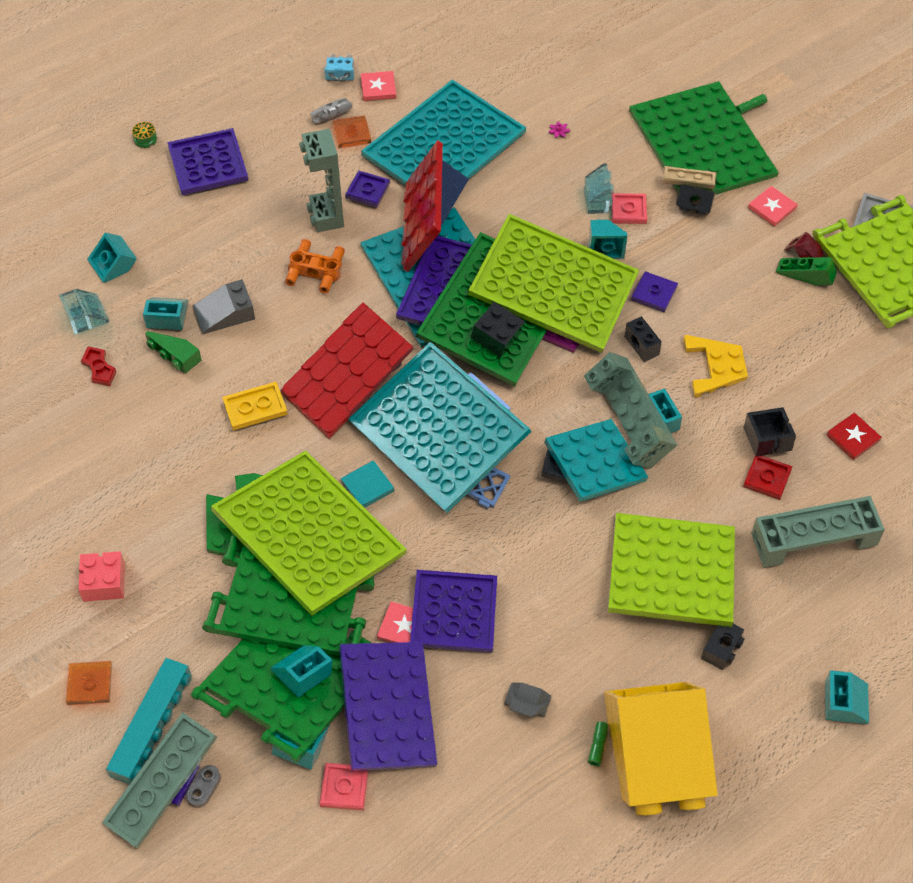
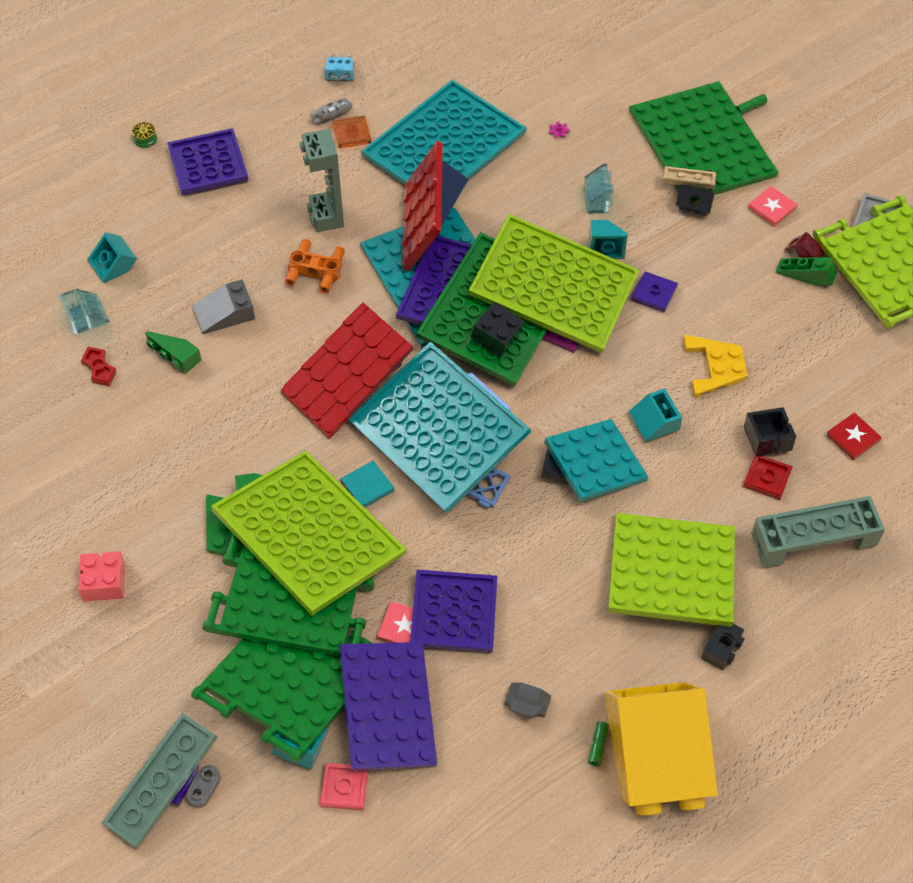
(89, 682): clear orange plate -> none
(149, 721): teal brick -> none
(165, 313): teal slope -> none
(254, 405): yellow plate -> none
(303, 669): teal slope -> none
(367, 188): dark purple plate -> none
(378, 85): coral tile -> none
(629, 208): coral tile -> none
(634, 408): sand green plate -> none
(642, 339): black brick -> none
(846, 698): teal slope -> none

